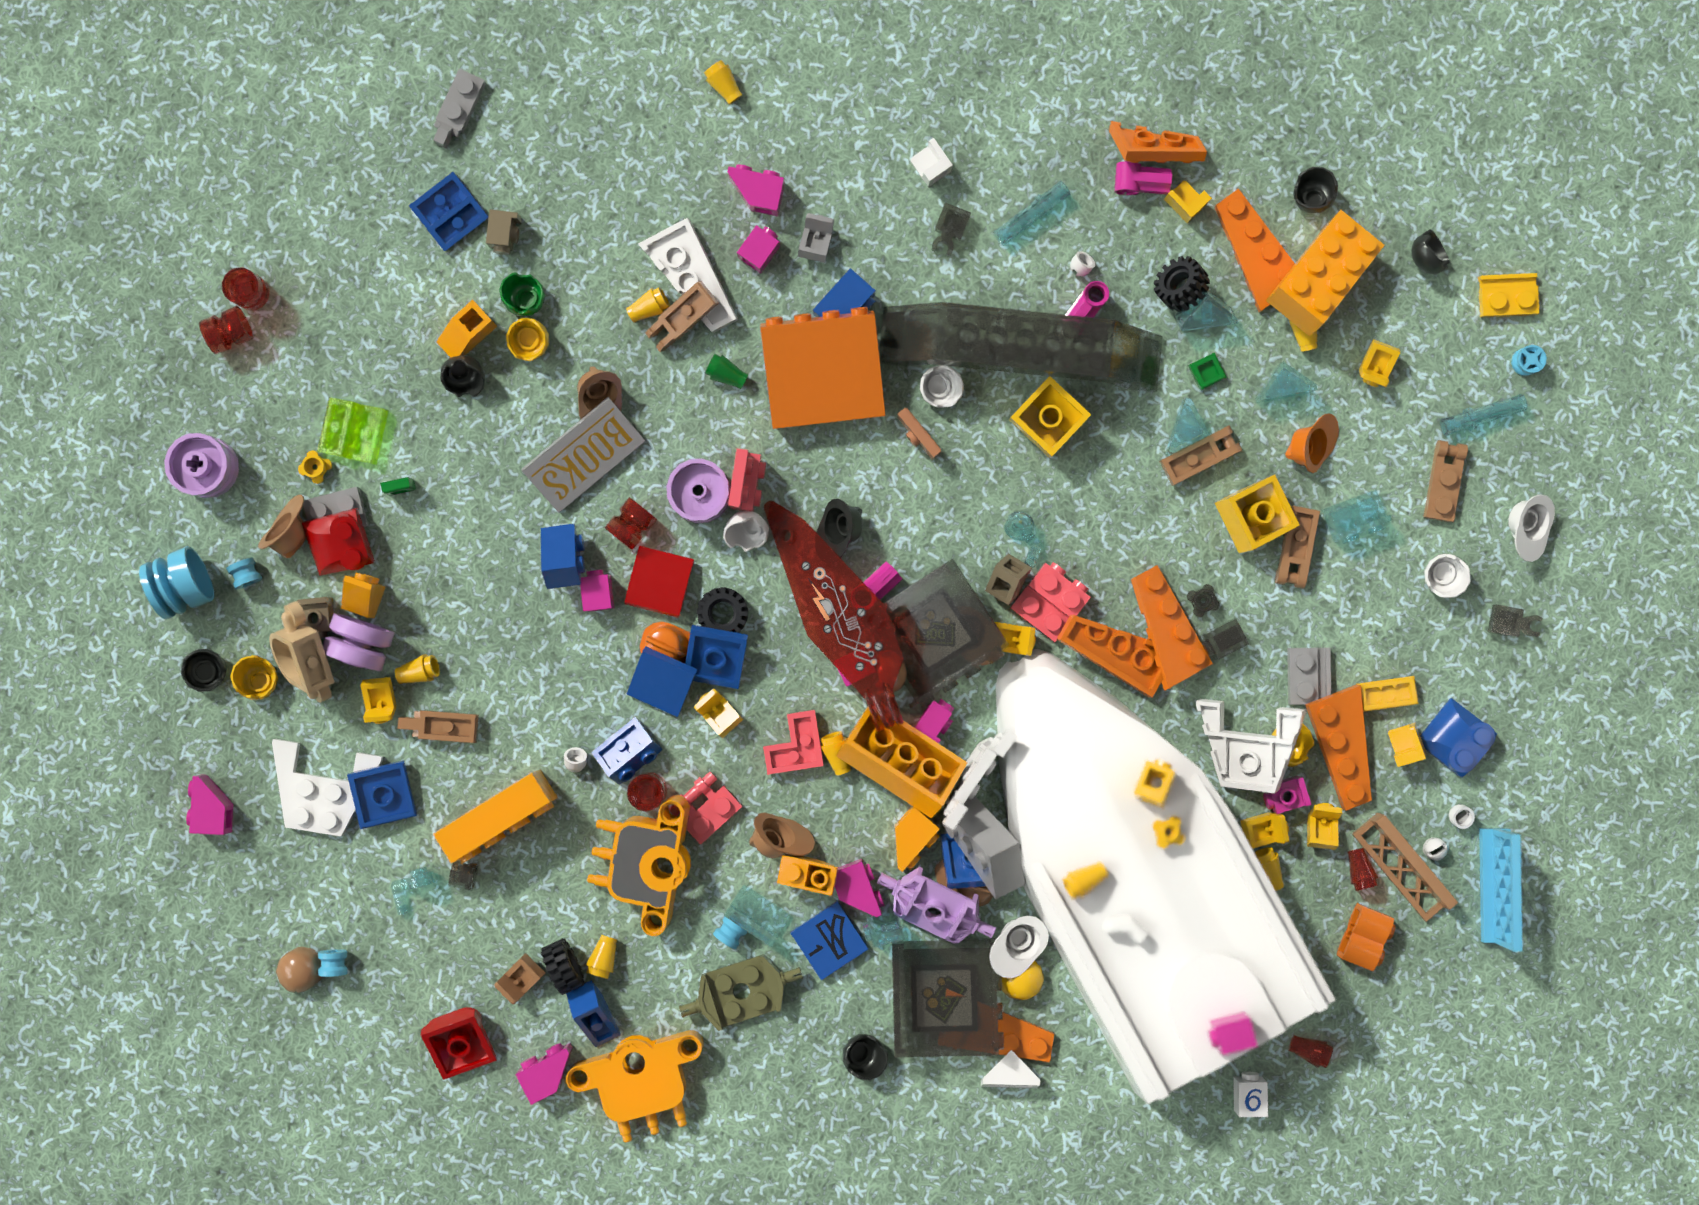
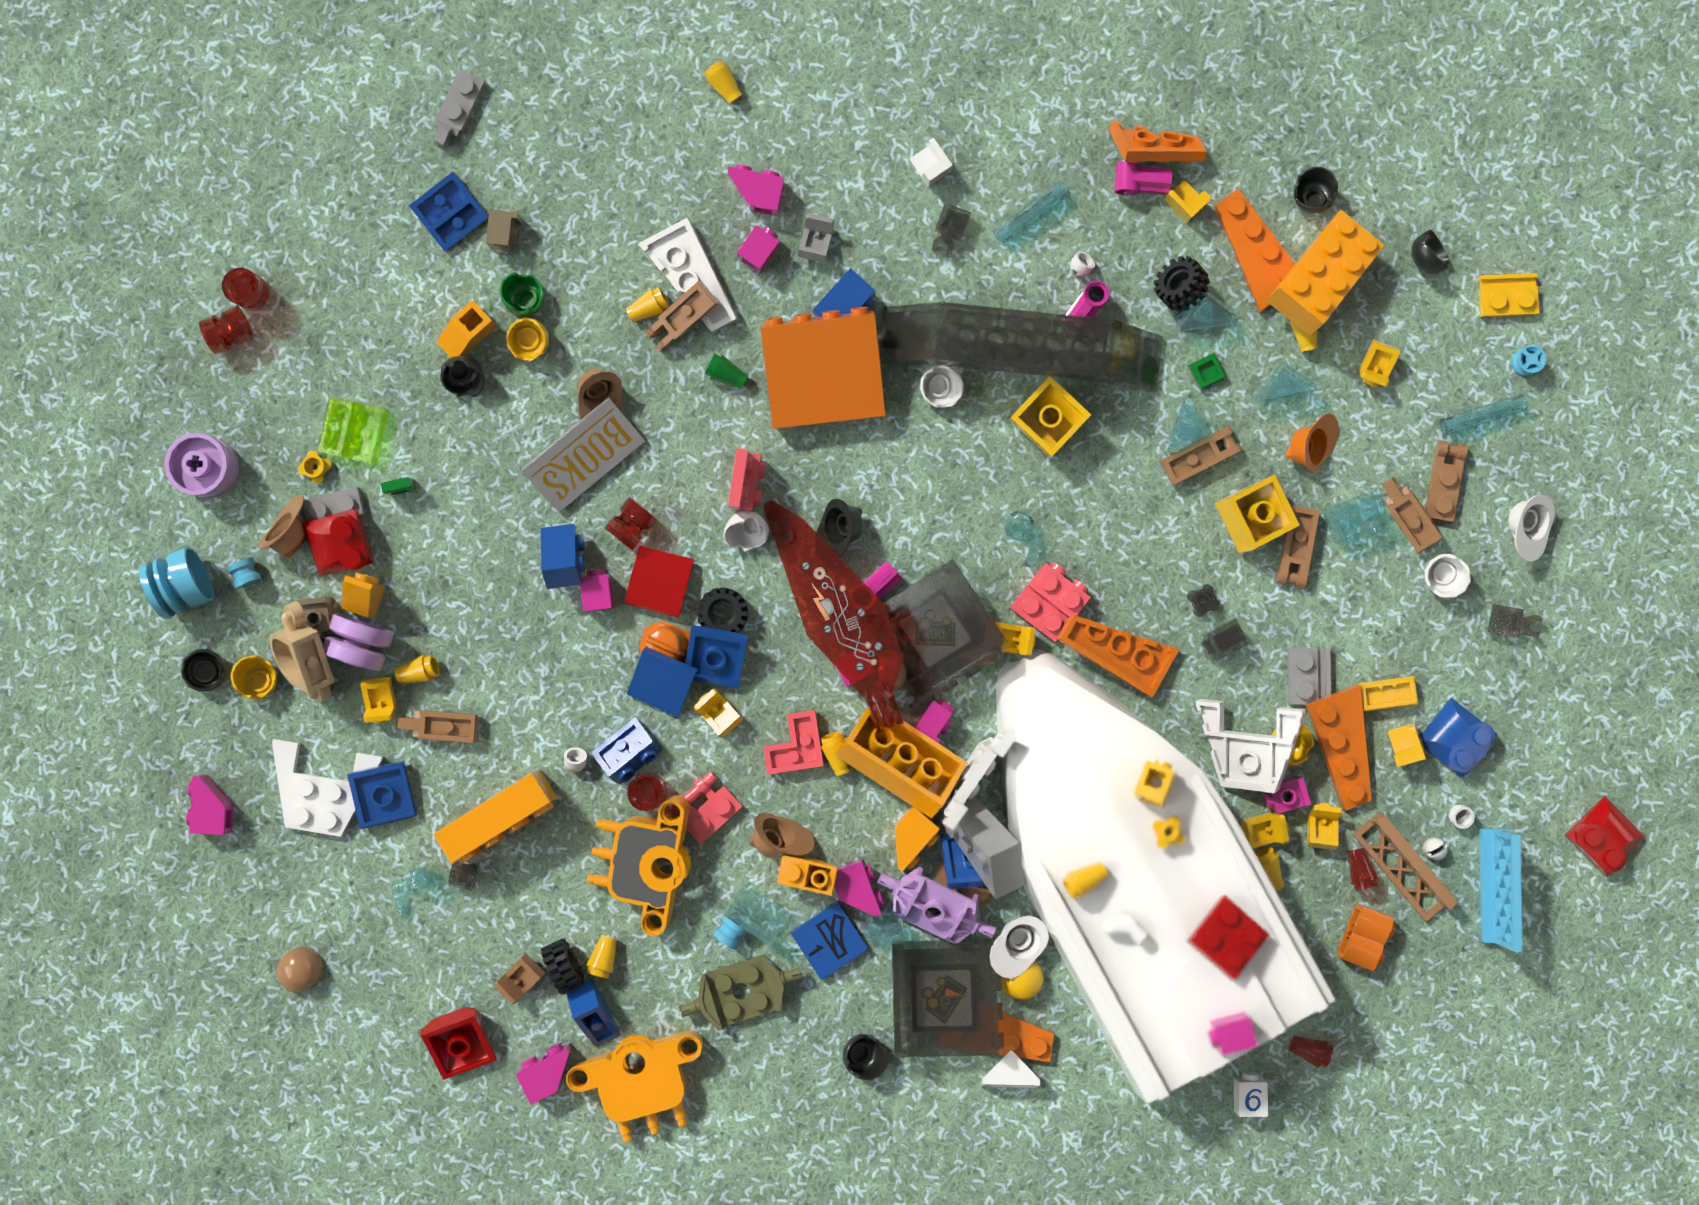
(332, 963): medium azure wheel -> none
(703, 507): lavender wheel -> none
(917, 434): nougat plate -> none
(1008, 579): dark tan brick -> none
(1173, 637): orange wing -> none
(1228, 937): none -> red plate
(1411, 516): none -> medium nougat hinge
(1605, 837): none -> red slope

